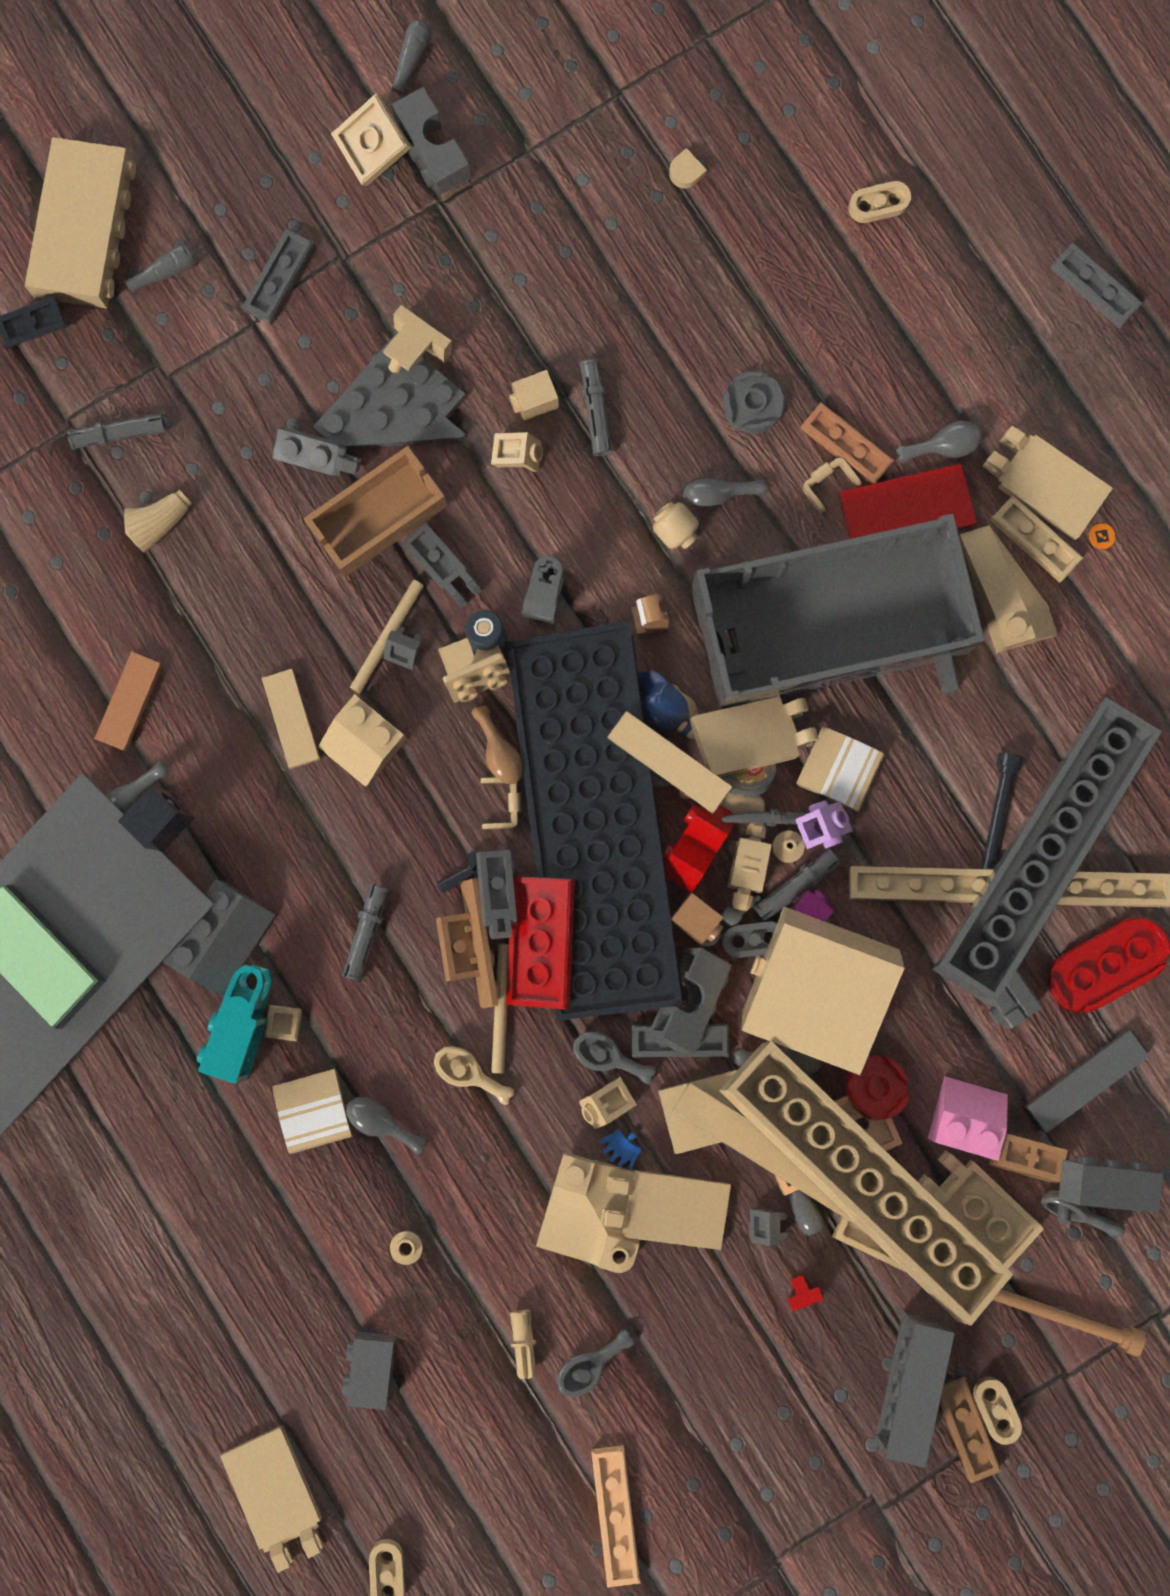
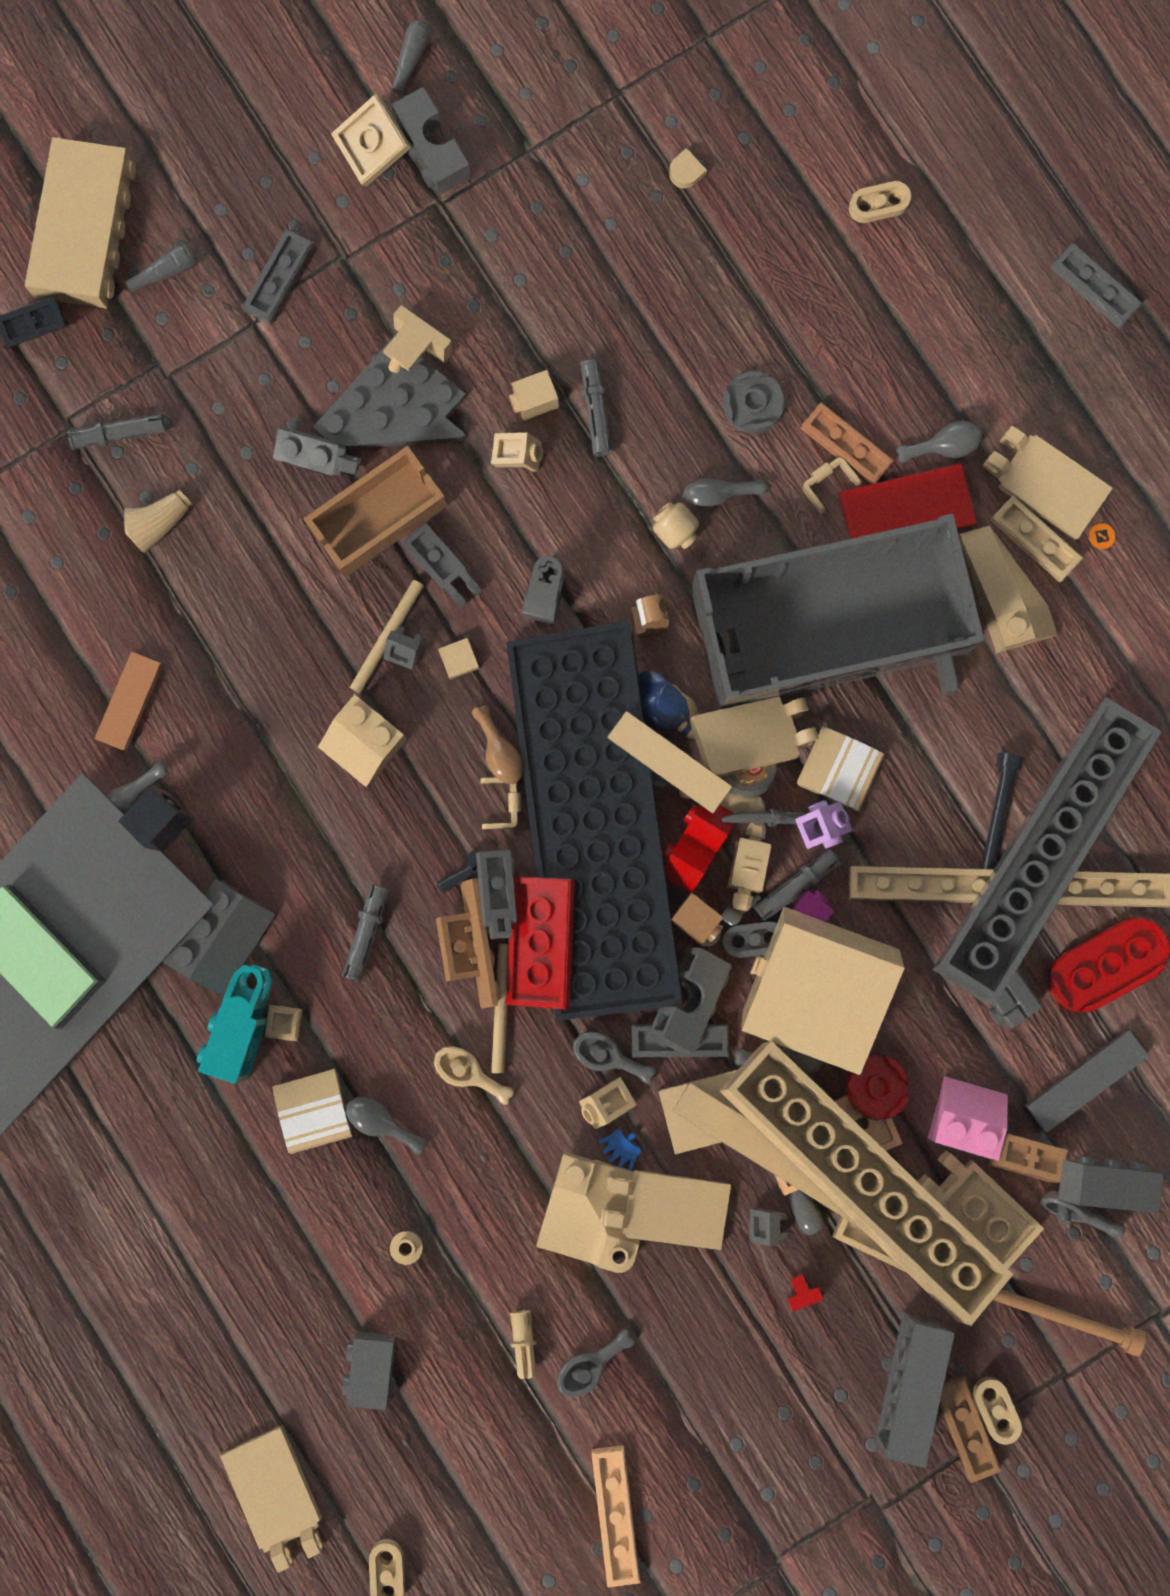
(291, 718): tan tile -> none
(489, 668): tan plate -> none
(780, 848): tan tile -> none

